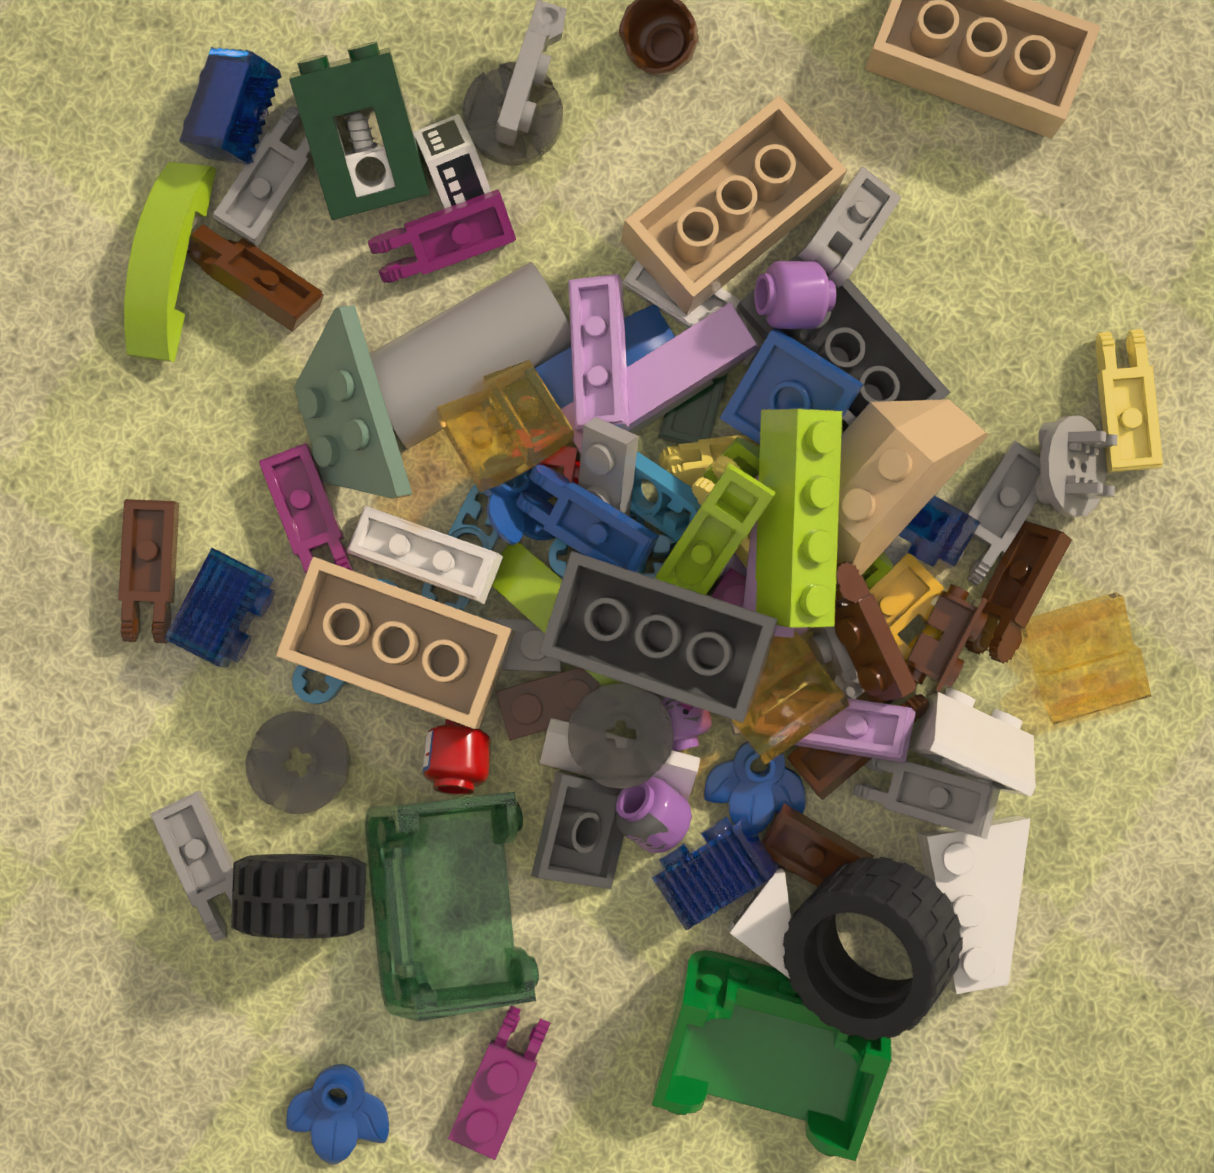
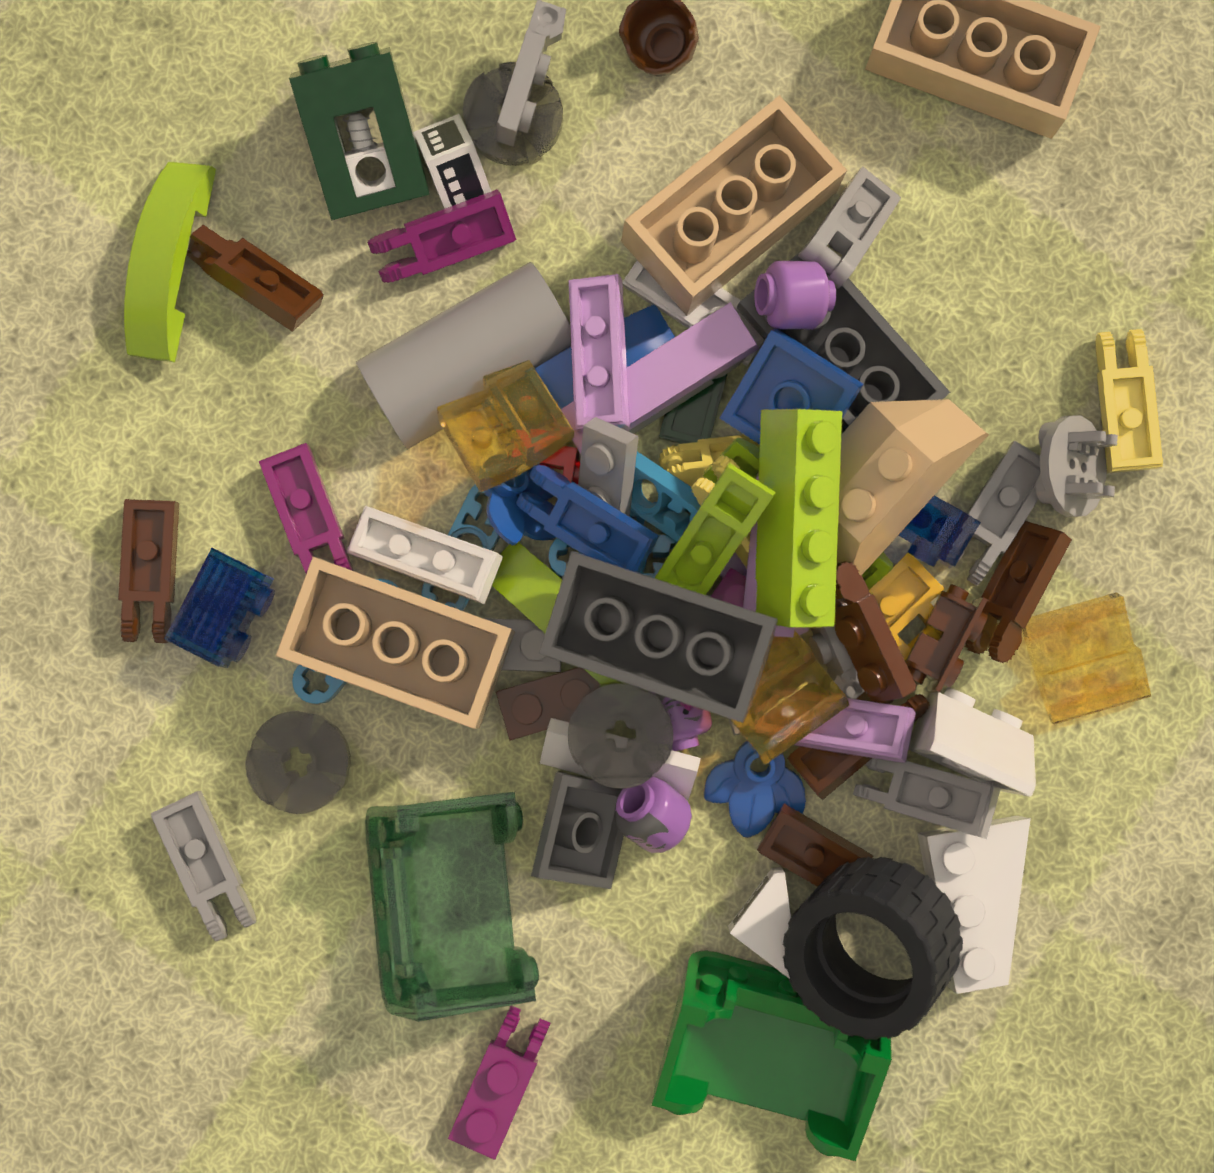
(230, 105): clear blue brick -> none
(266, 183): light grey hinge -> none
(298, 896): black tyre -> none
(338, 1121): blue plate -> none
(348, 413): sand green wing -> none
(456, 758): red head -> none
(714, 871): clear blue brick -> none

